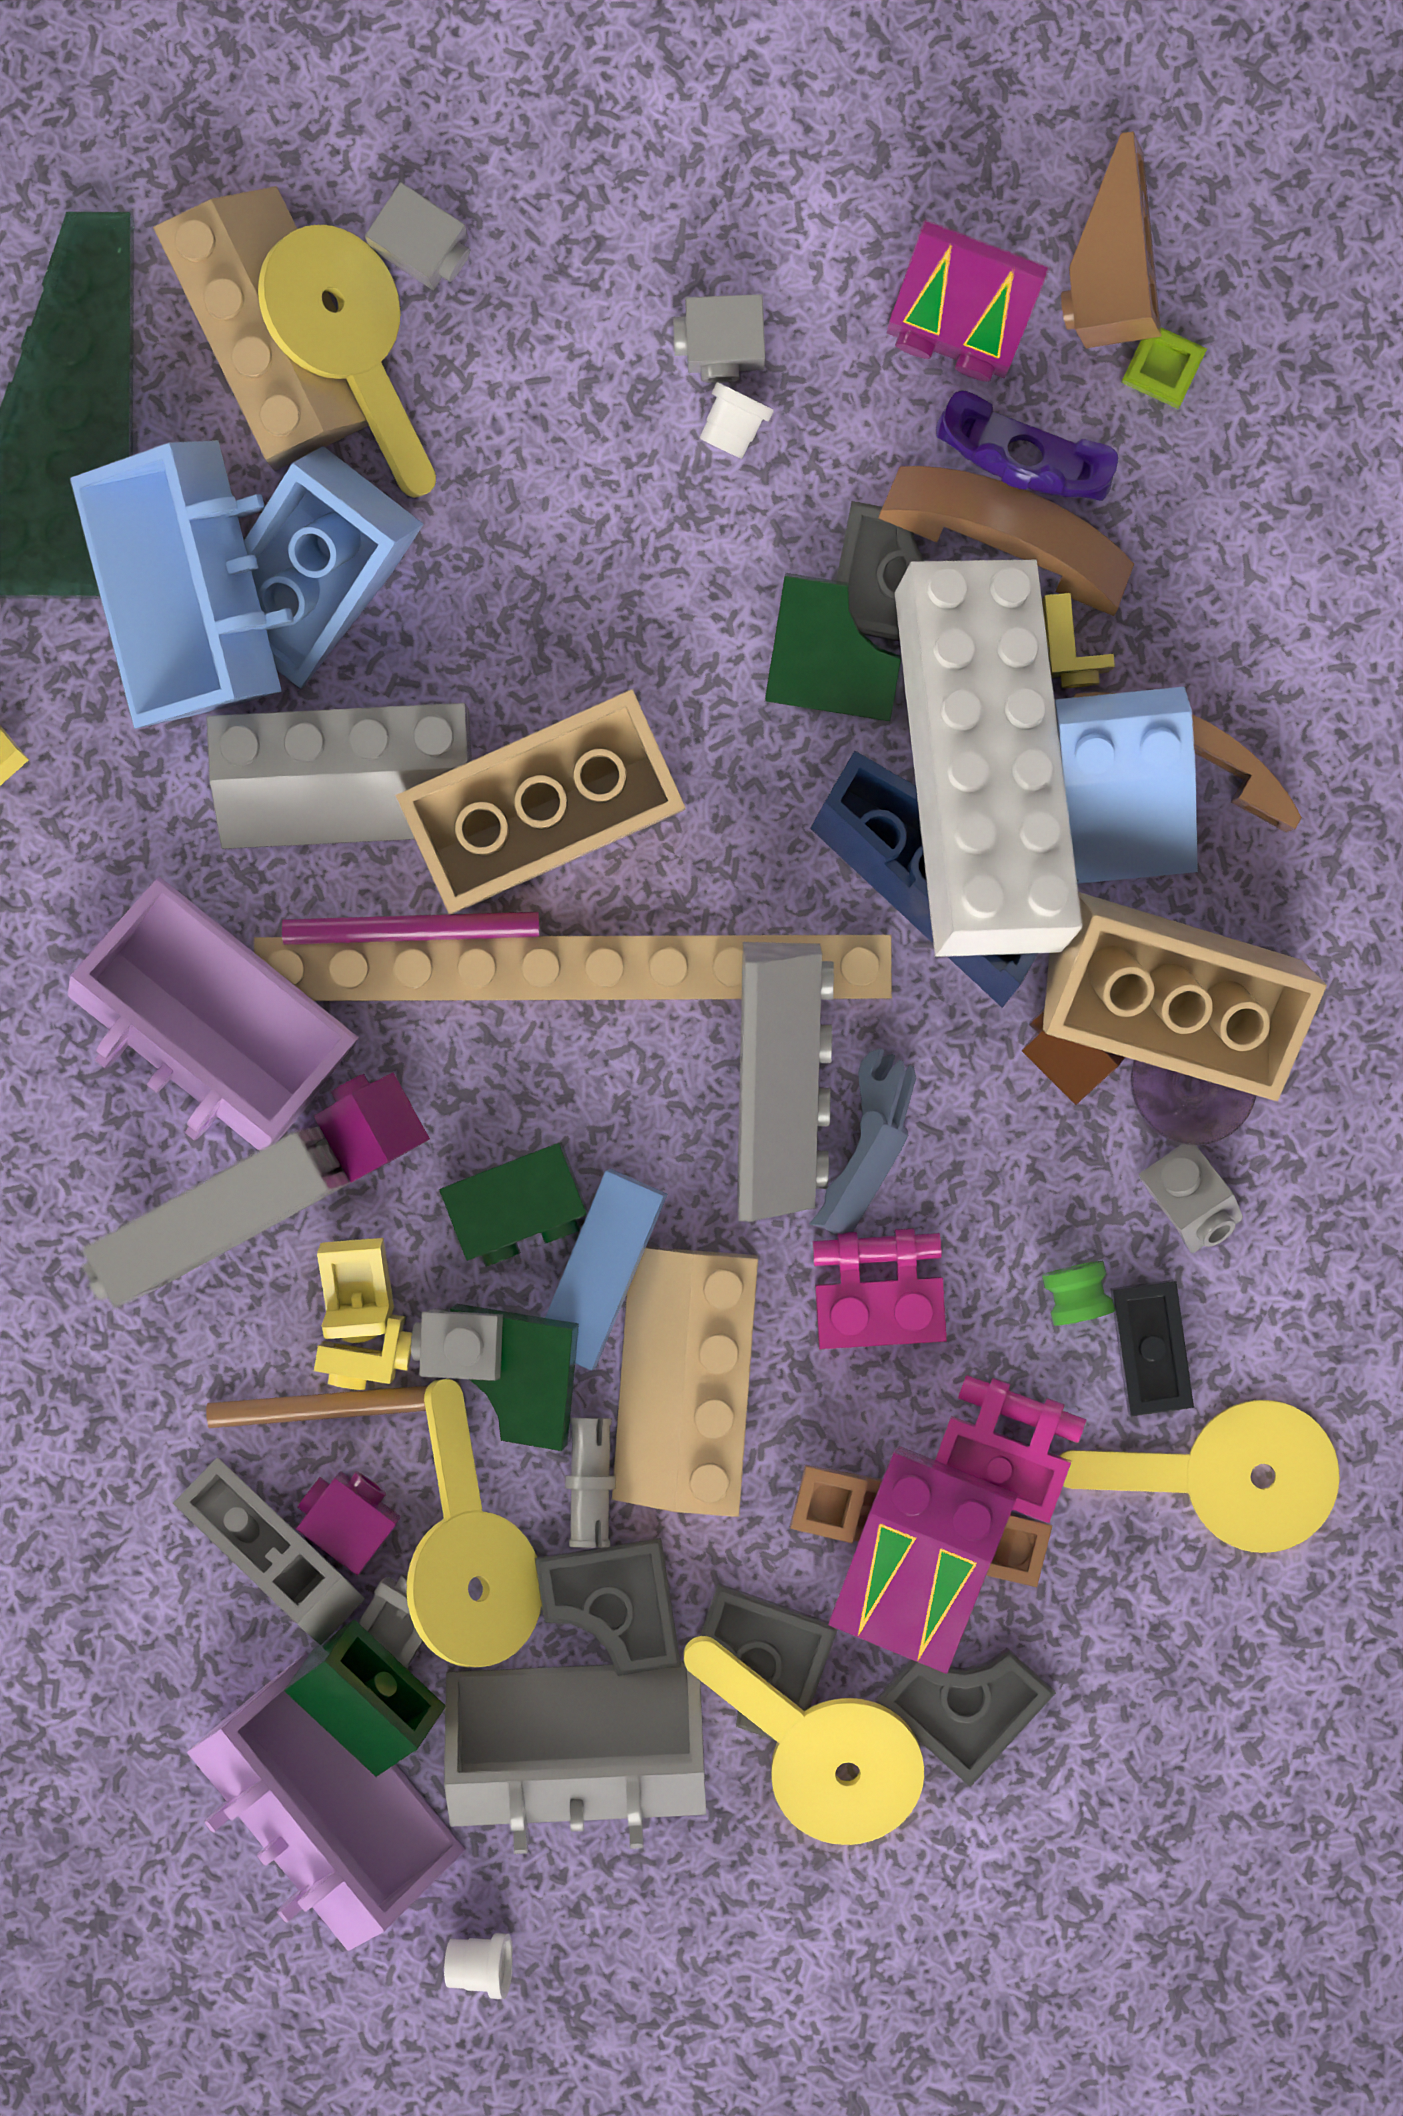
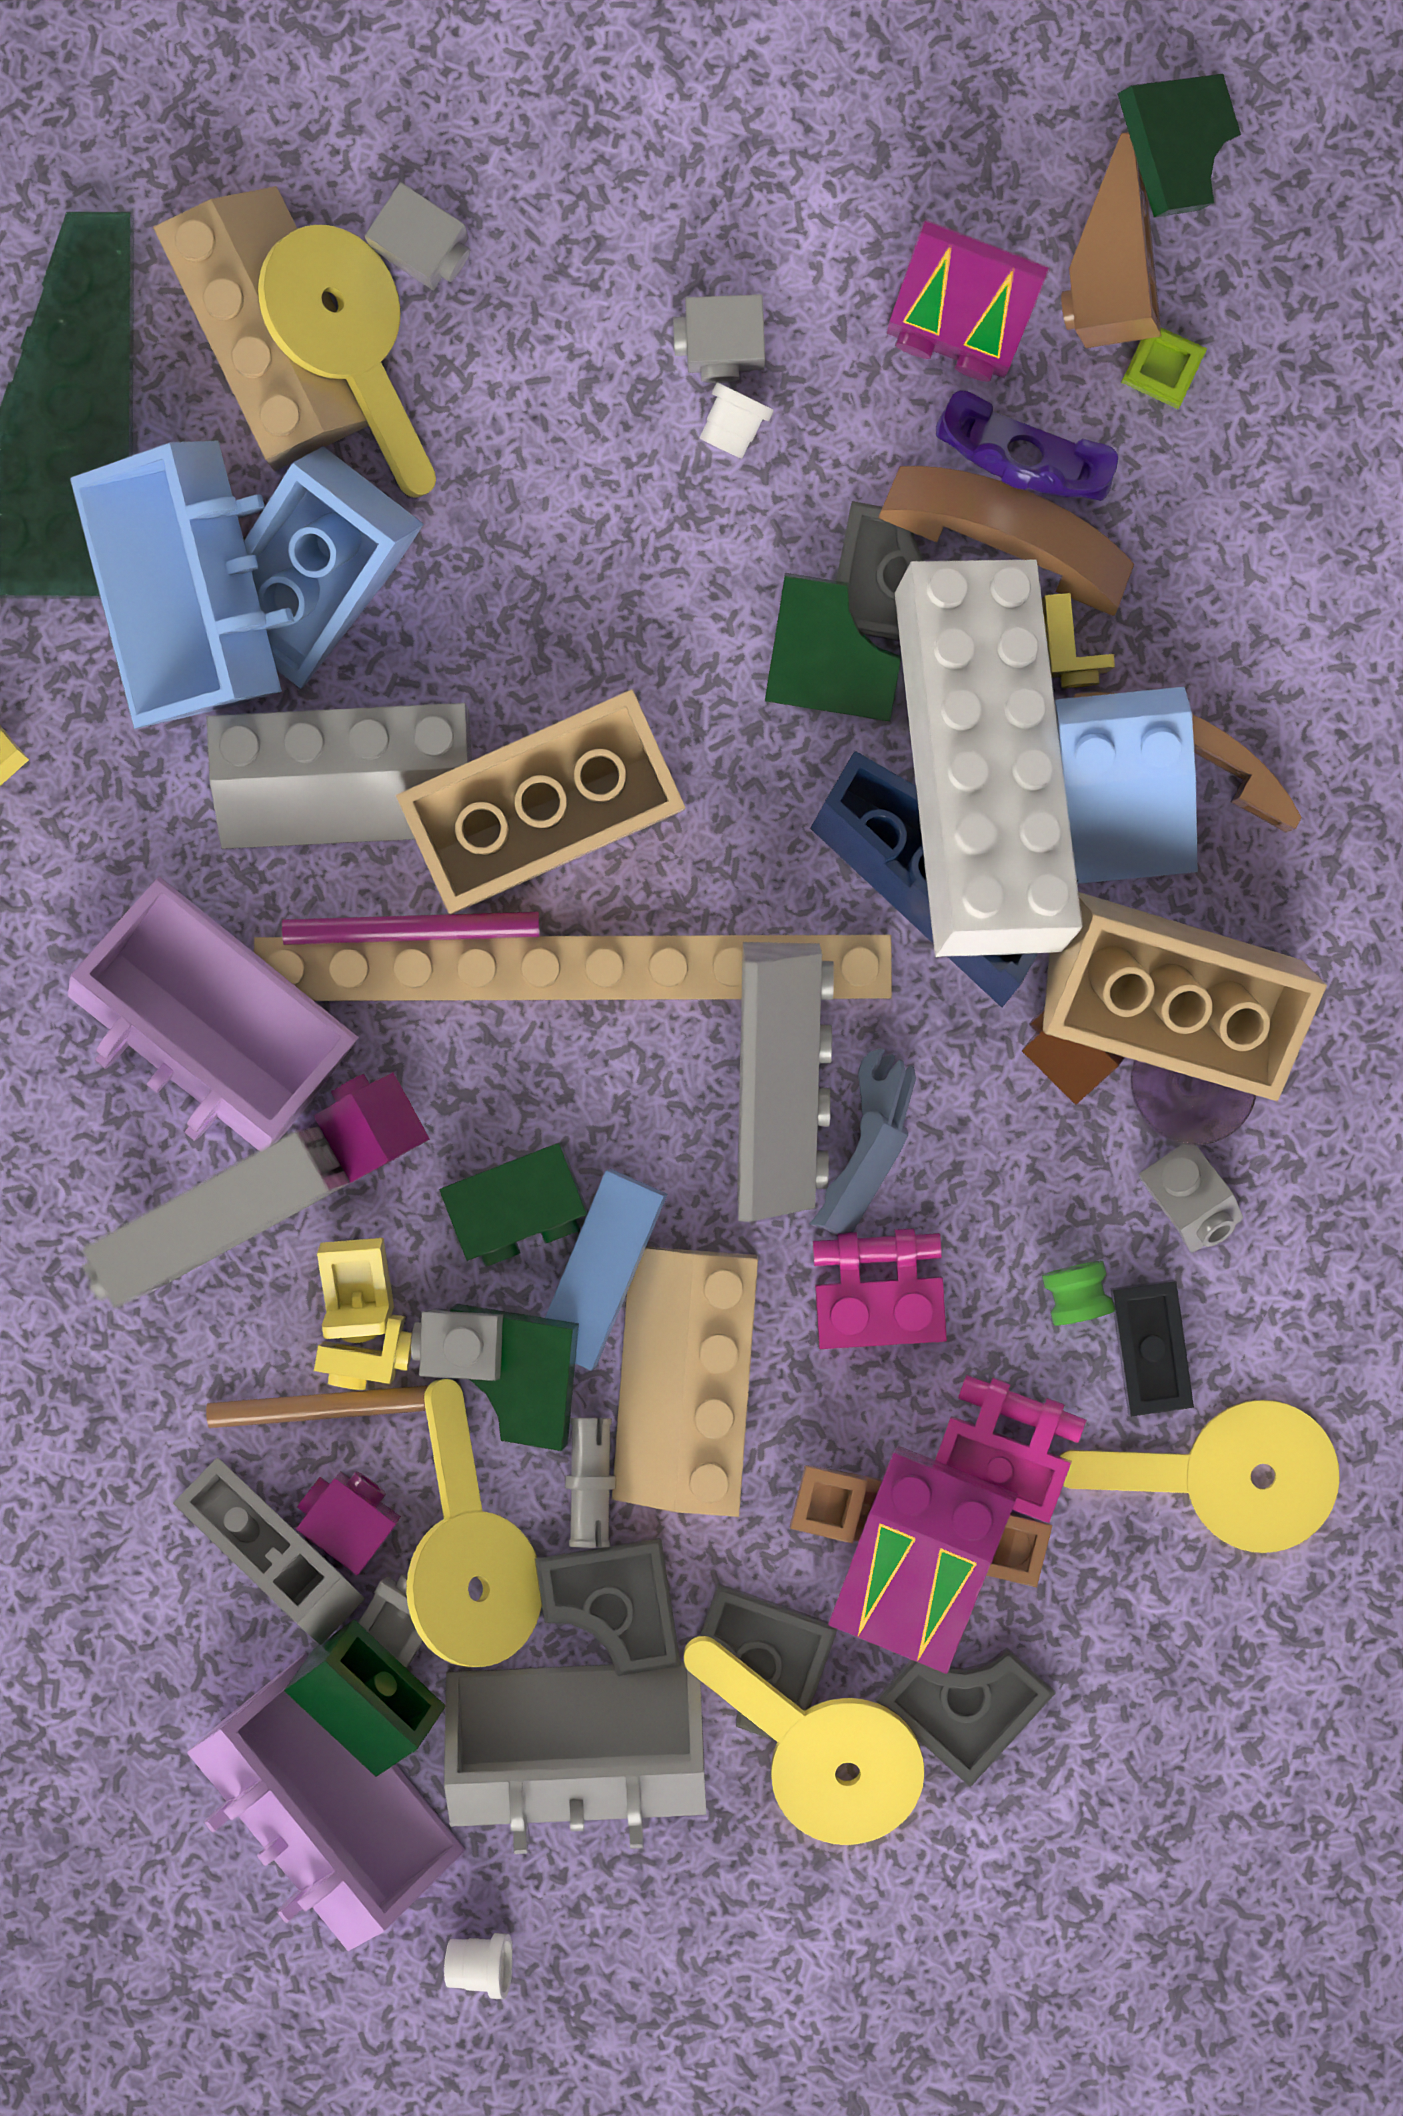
(1176, 136): none -> dark green tile

